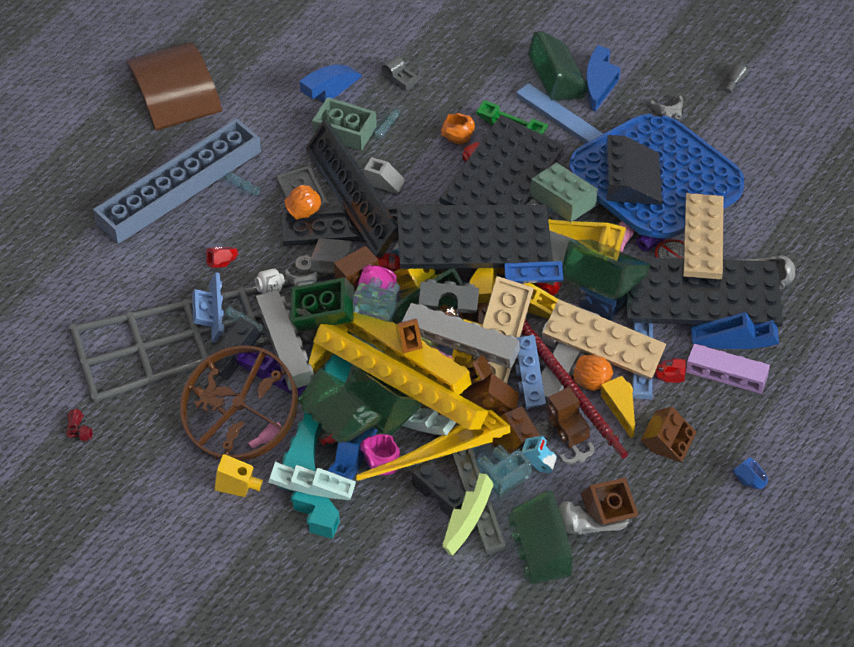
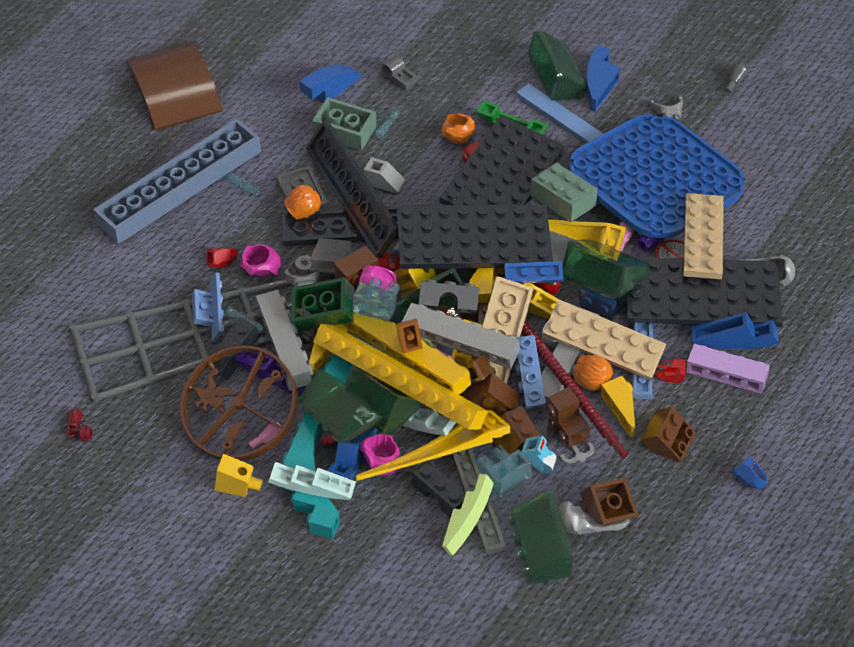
(260, 260): none -> dark pink helmet
(269, 281): white head -> none
(631, 171): black slope -> none

